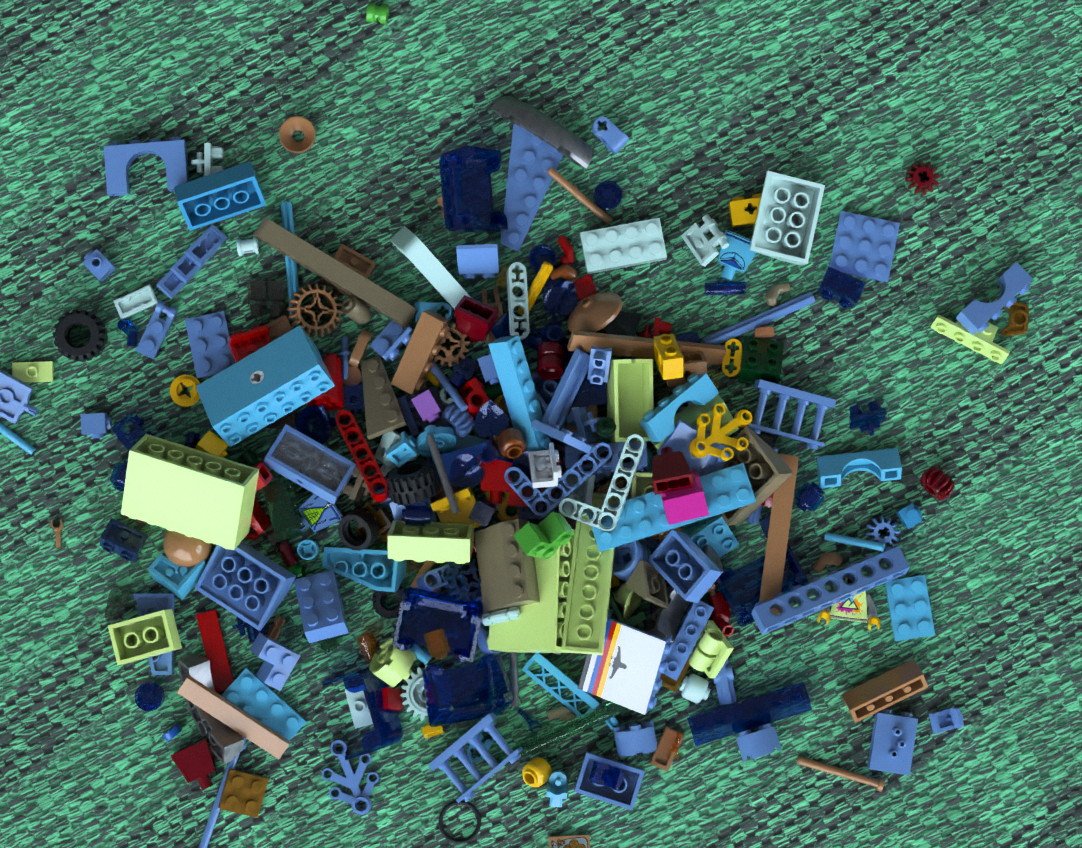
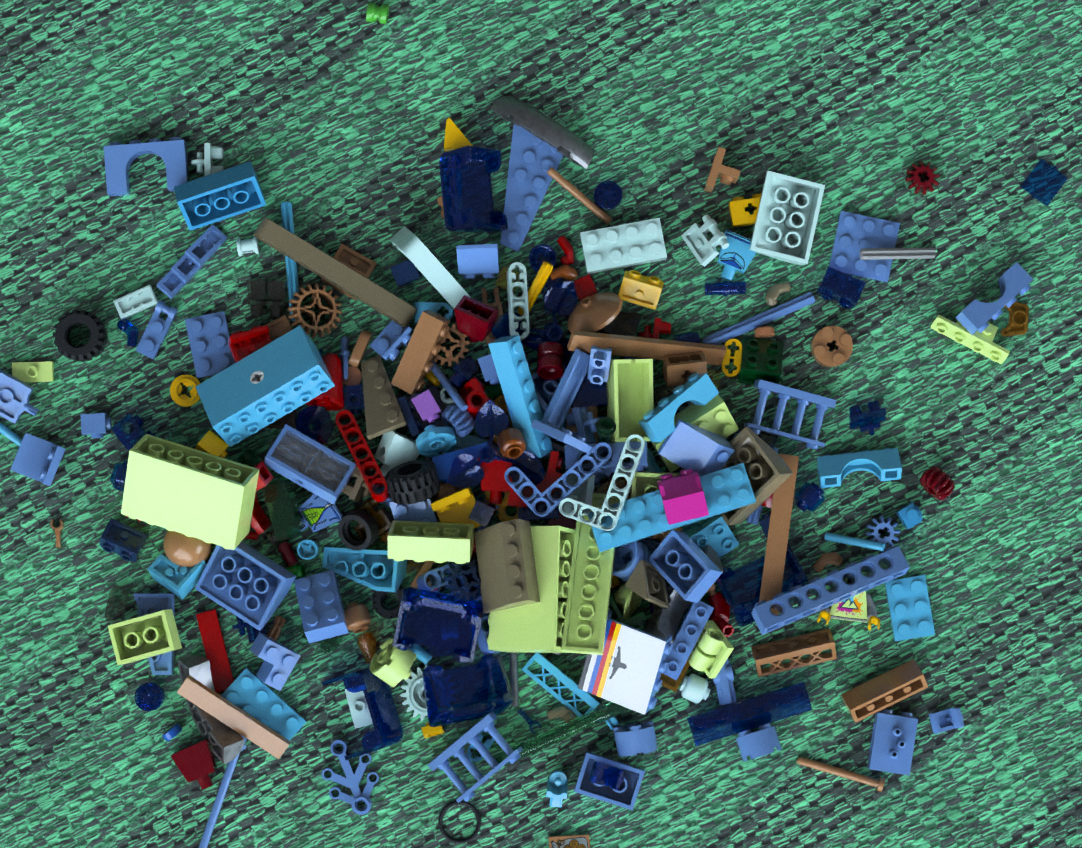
(37, 459): none -> medium blue bracket
(98, 264): medium blue brick -> none
(192, 439): pin -> none
(243, 793): pearl gold plate -> none
(297, 124): medium nougat piece -> none
(325, 424): clear blue hand -> none
(356, 310): dark tan brick -> none
(357, 617): none -> medium nougat head
(392, 698): red tile -> none
(402, 450): medium azure bracket -> none
(405, 273): none -> dark blue brick
(417, 515): clear blue brick -> none
(437, 644): clear orange brick -> none
(442, 474): flat silver bar -> none
(454, 137): none -> yellow slope
(501, 616): light aqua axle -> none
(536, 772): yellow head -> none
(544, 467): white bracket -> none
(545, 537): bright green brick -> none
(613, 137): medium blue piece -> none
(641, 289): none -> yellow bracket
(666, 741): medium nougat tile -> none
(668, 356): yellow brick -> none
(670, 472): dark red torso -> none
(675, 746): clear orange hand -> none
(718, 435): yellow plant -> none
(726, 174): none -> medium nougat bracket
(794, 649): none -> medium nougat fence
(841, 341): none -> medium nougat brick
(897, 253): none -> light grey axle
(1044, 182): none -> clear blue piece

